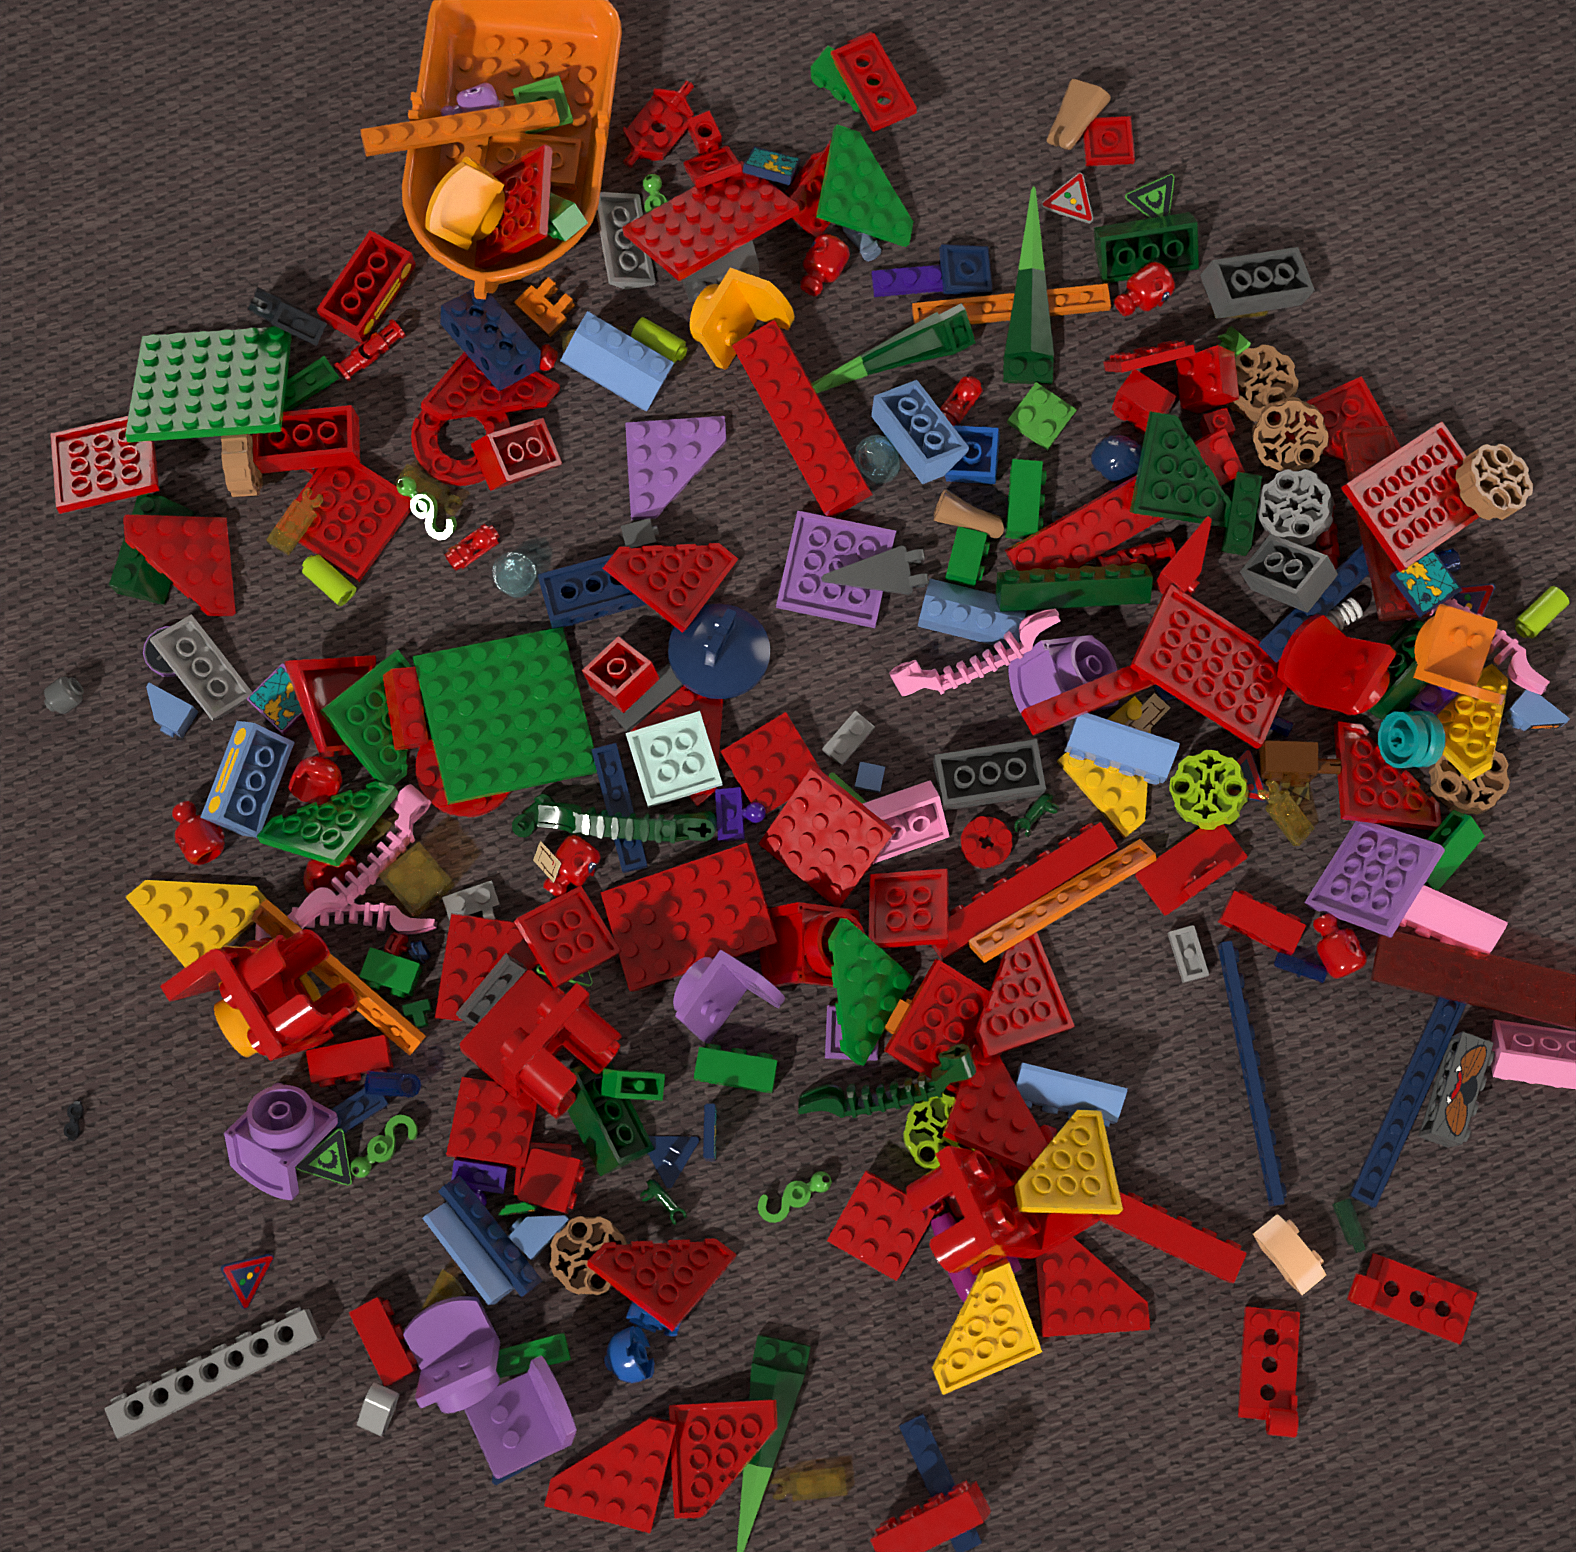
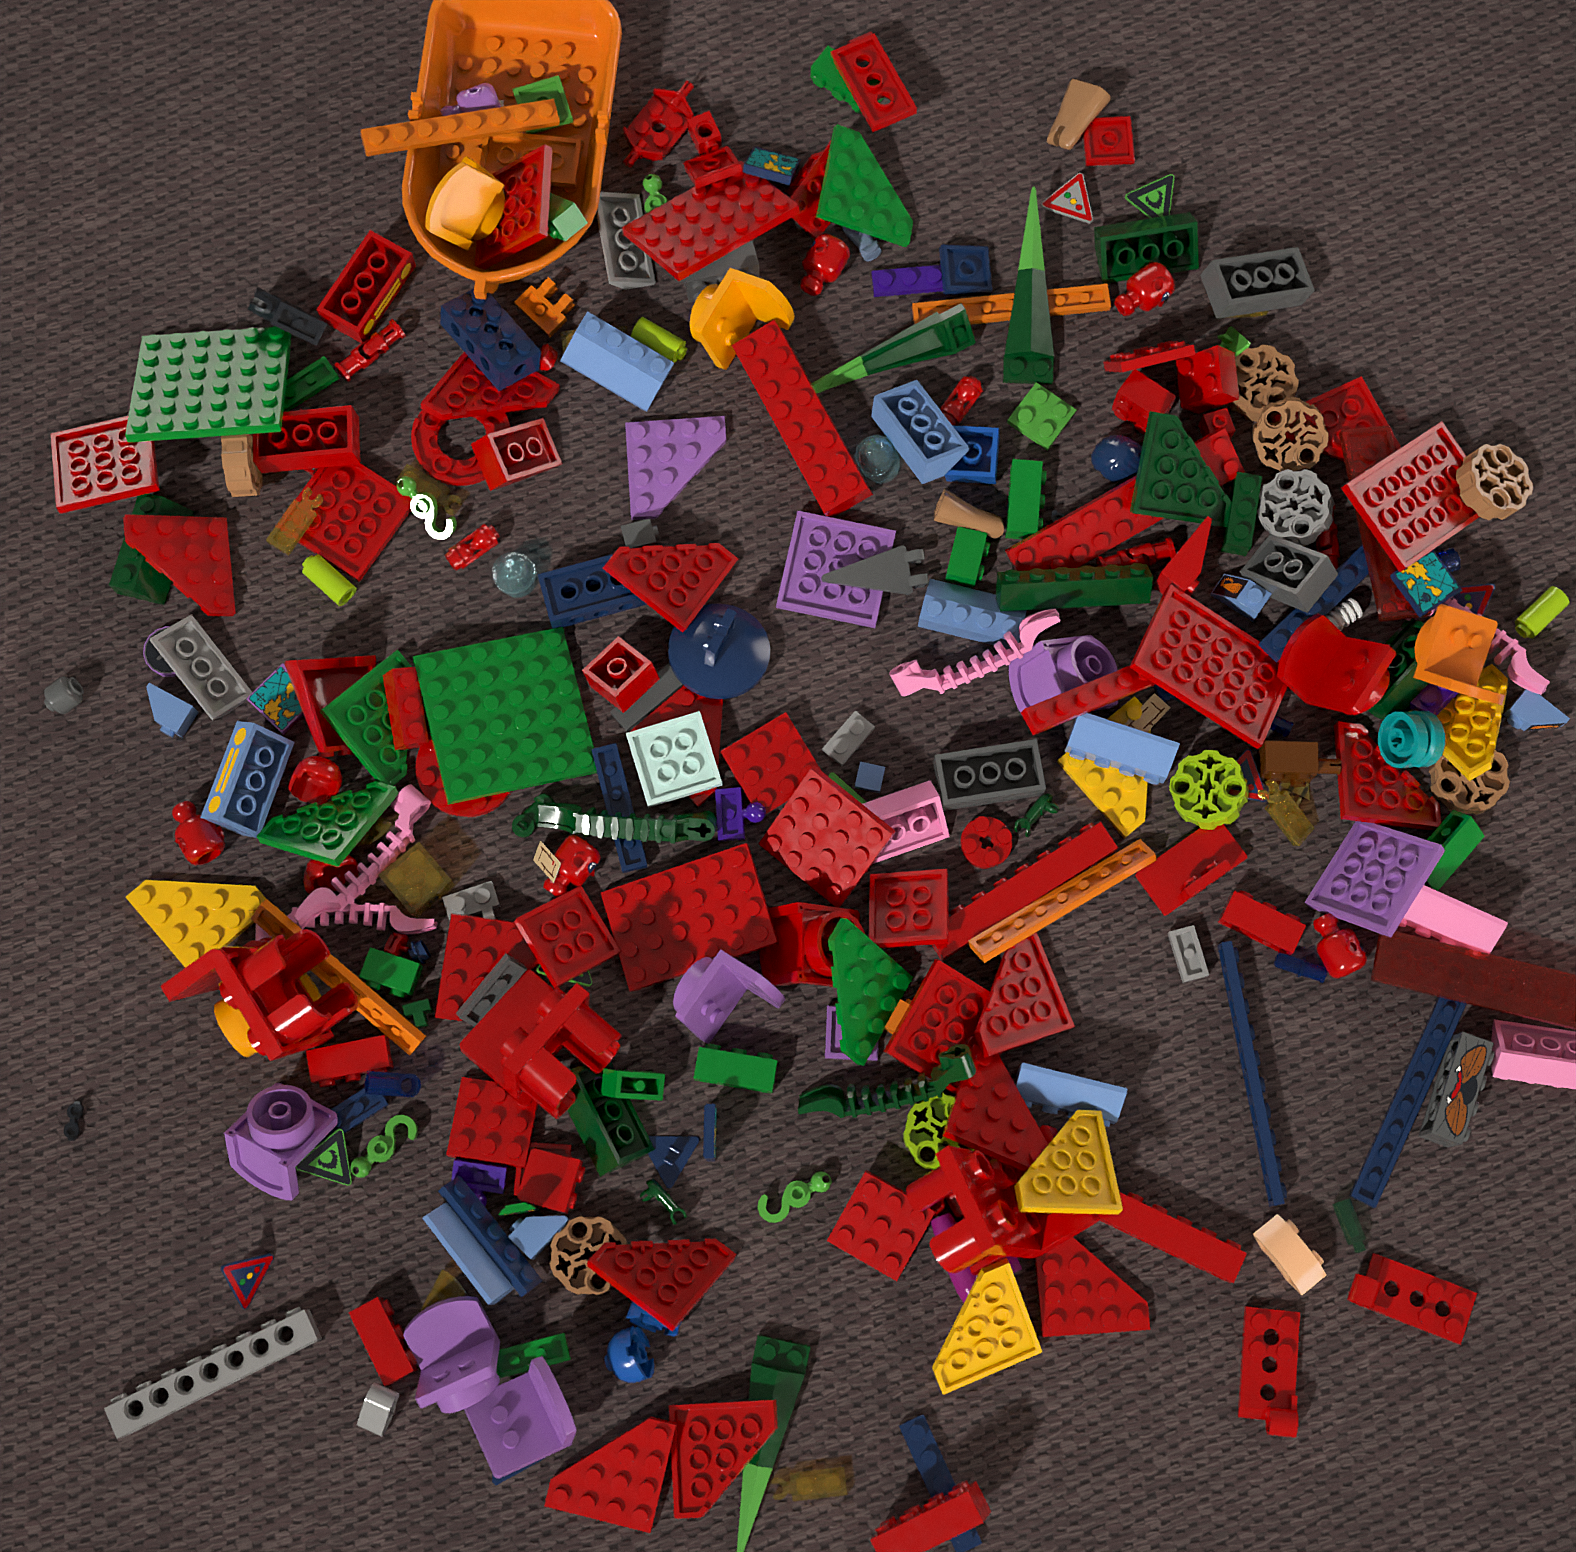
(1241, 595): none -> medium blue slope

